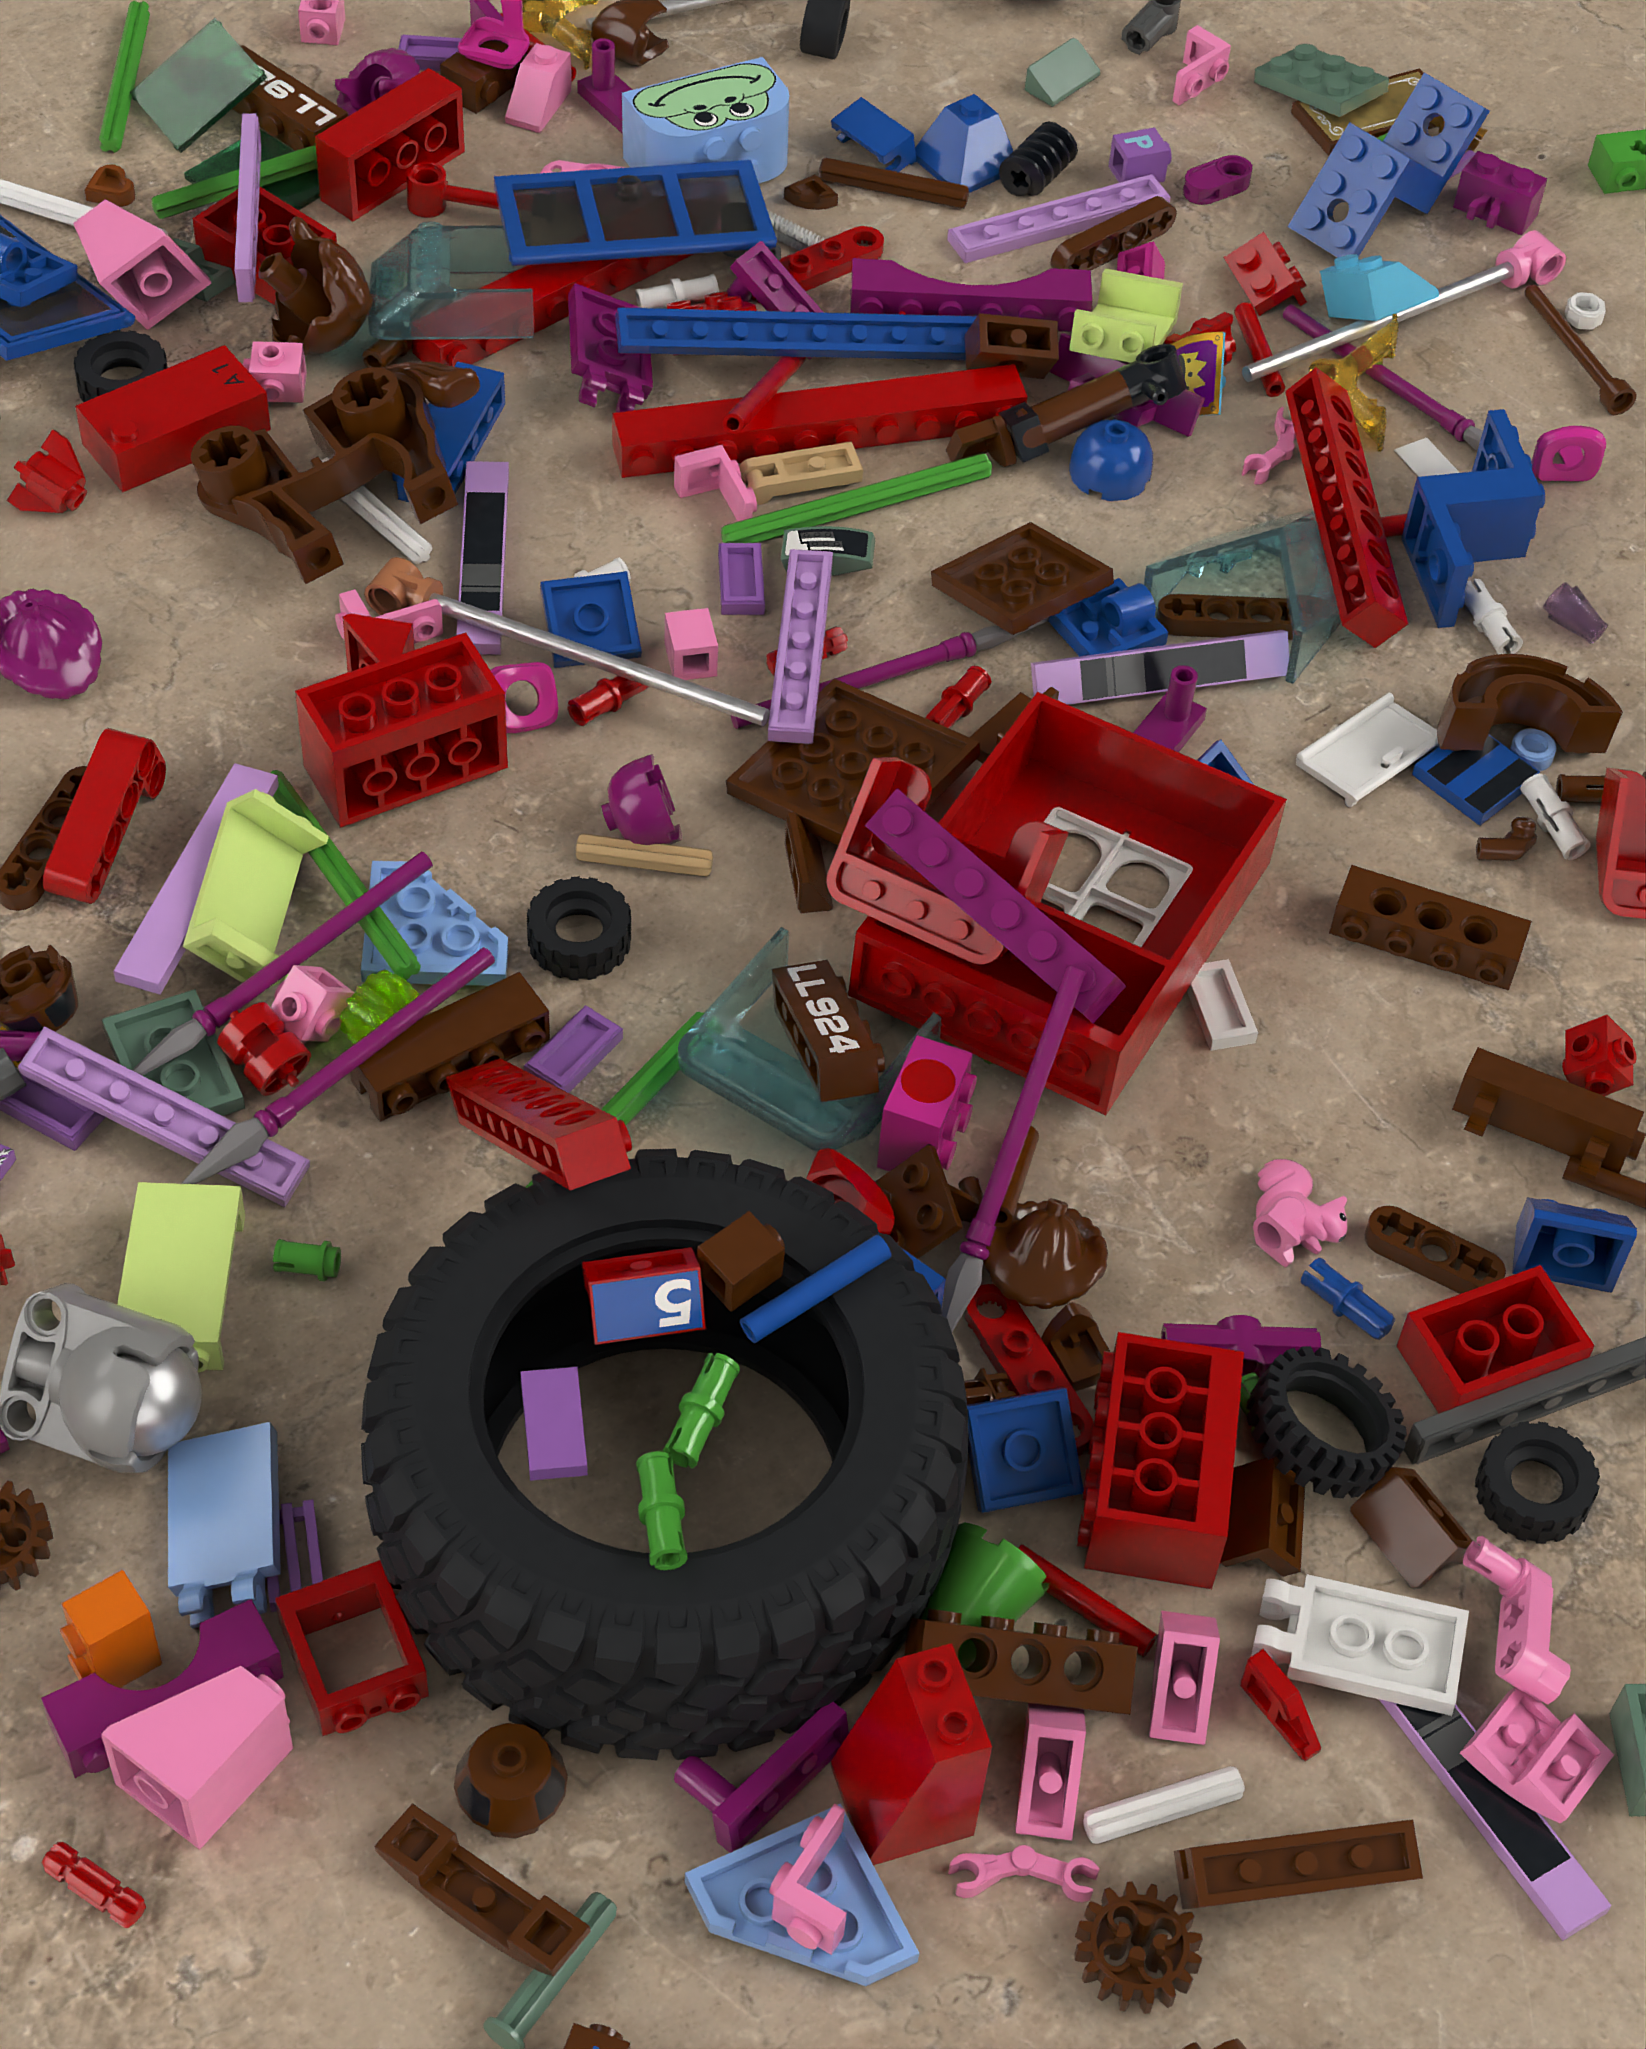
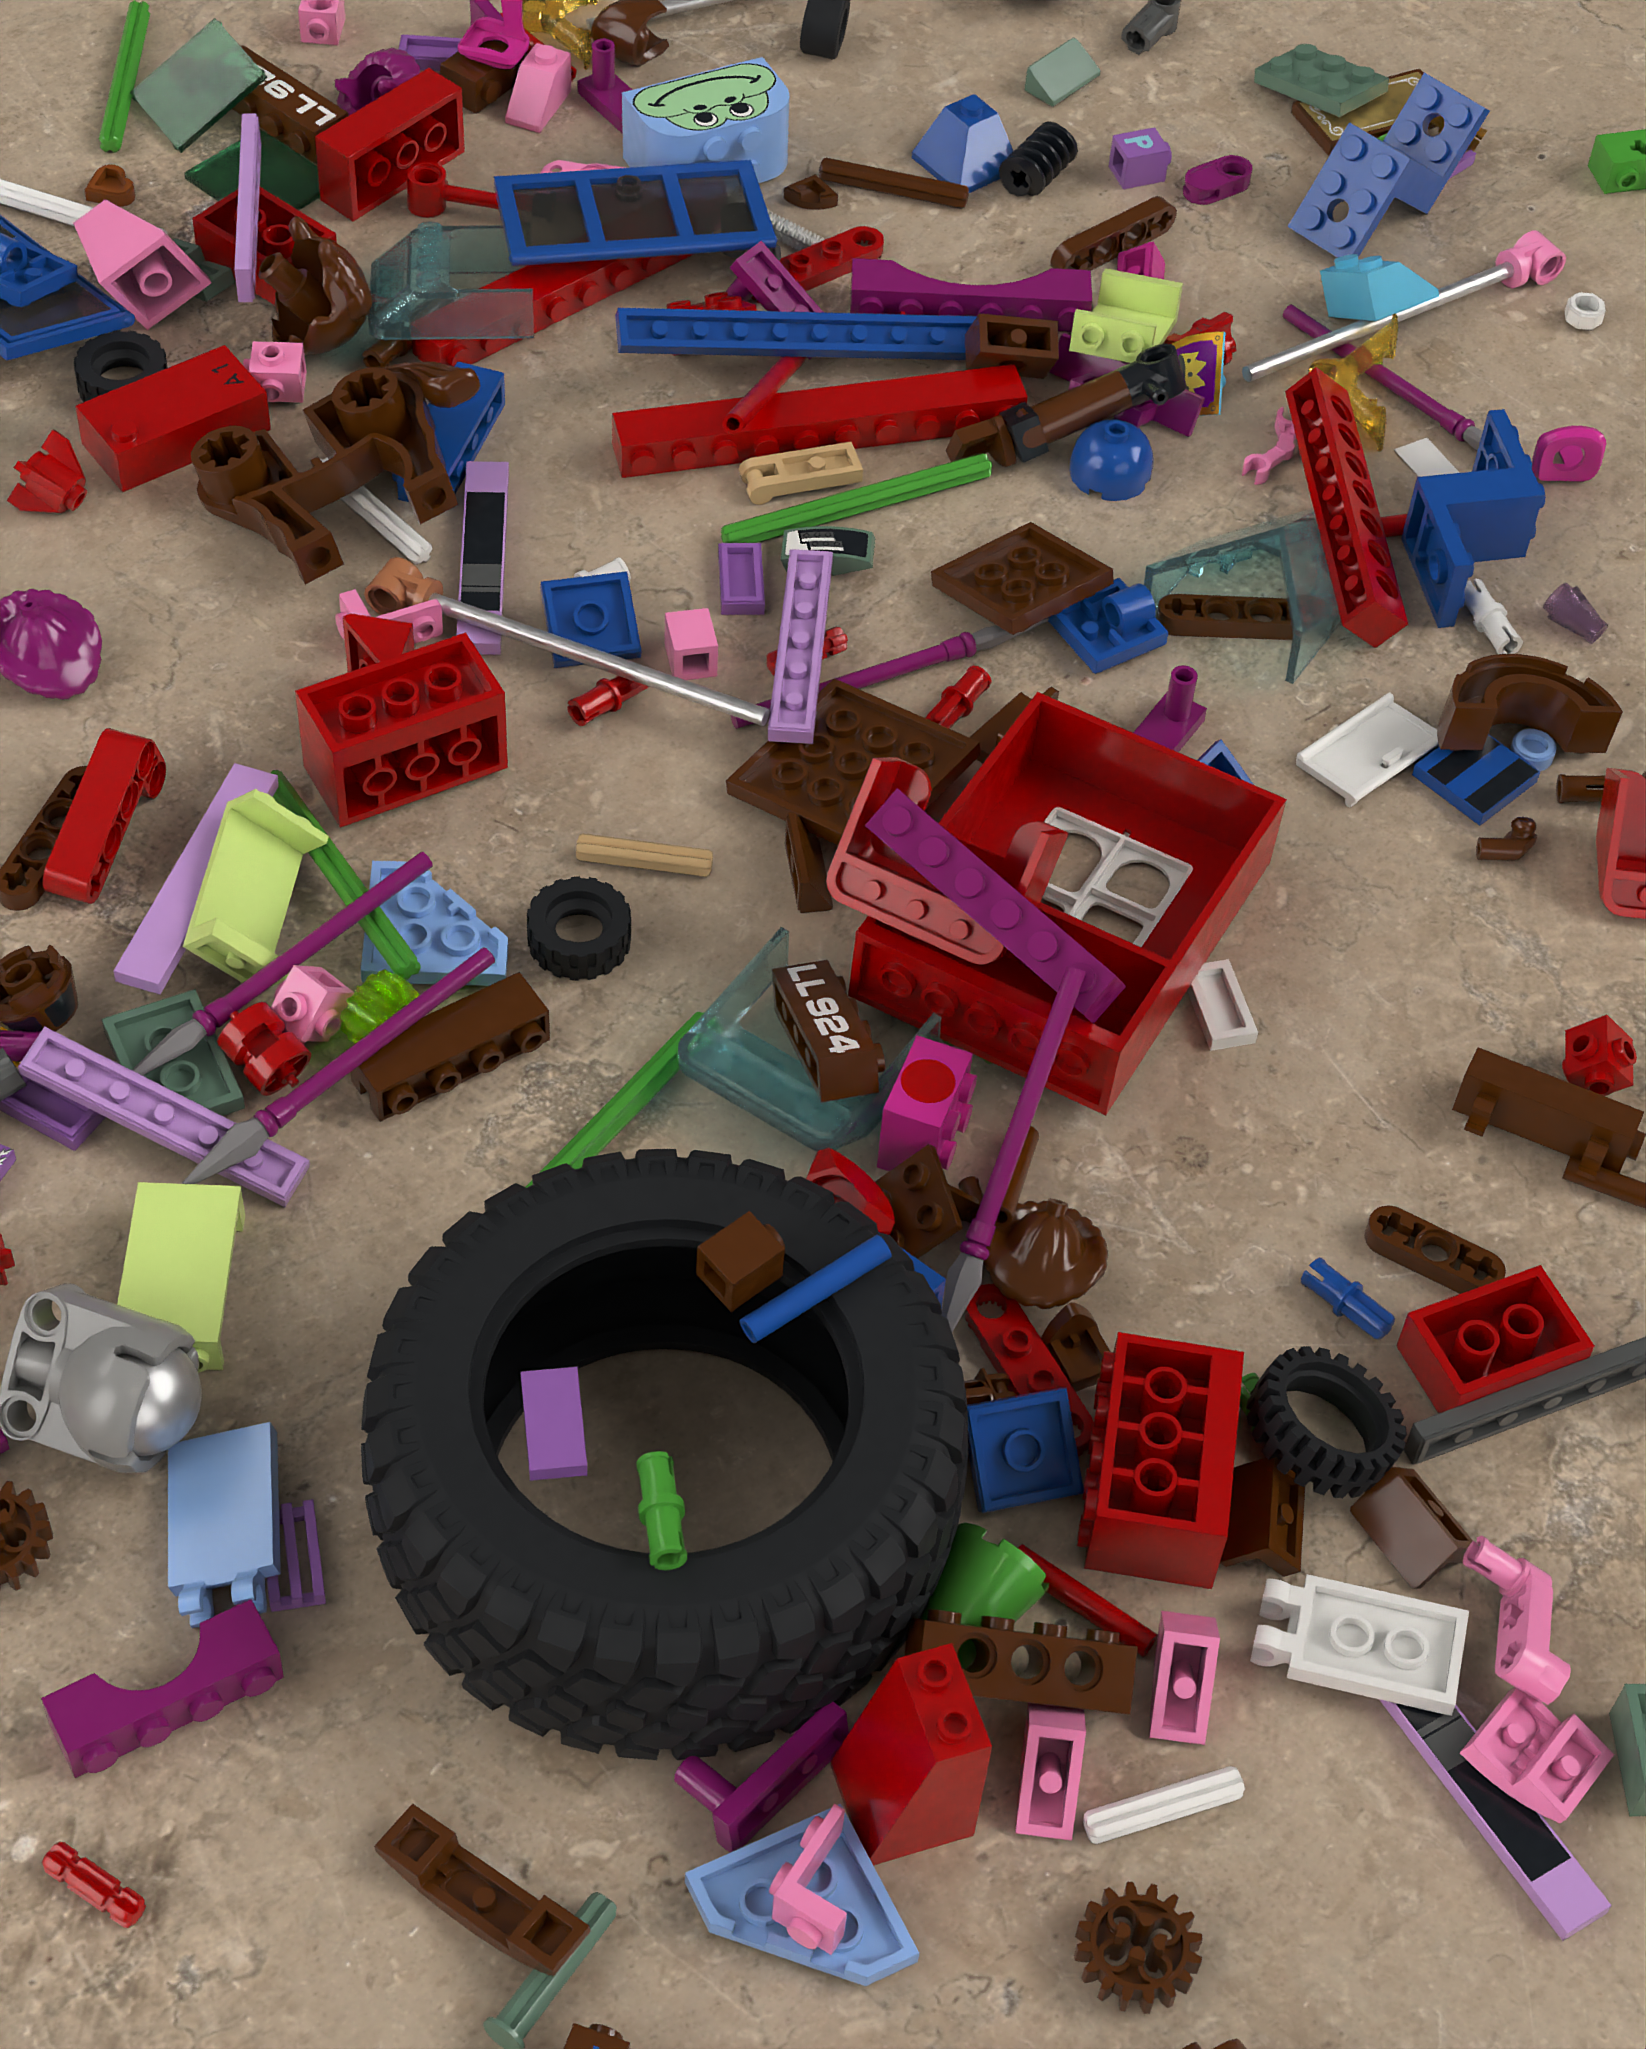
(110, 1632): orange brick -> none
(201, 1751): bright pink slope -> none
(220, 186): bright green axle -> none
(307, 1258): bright green pin -> none
(335, 1602): red window -> none
(510, 1780): reddish brown cone -> none
(540, 1123): red brick -> none
(543, 681): dark pink piece -> none
(575, 1049): medium lavender tile -> none
(596, 351): magenta tile -> none
(641, 804): magenta cylinder -> none
(644, 1295): panel -> none
(677, 290): white pin -> none
(701, 1409): bright green pin -> none
(713, 470): bright pink bracket -> none
(876, 133): blue hinge -> none
(1023, 1862): bright pink piece -> none
(1051, 219): lavender tile -> none
(1150, 668): tile -> none
(1206, 64): bright pink bracket -> none
(1245, 1334): magenta piece -> none
(1258, 346): red piece -> none
(1264, 274): red bracket -> none
(1280, 1703): red tile -> none
(1291, 1219): bright pink animal -> none
(1297, 1864): reddish brown brick -> none
(1430, 927): reddish brown brick -> none
(1499, 193): magenta brick -> none
(1550, 1447): black tyre -> none
(1555, 816): white pin -> none
(1573, 1243): blue slope -> none
(1614, 393): reddish brown piece -> none

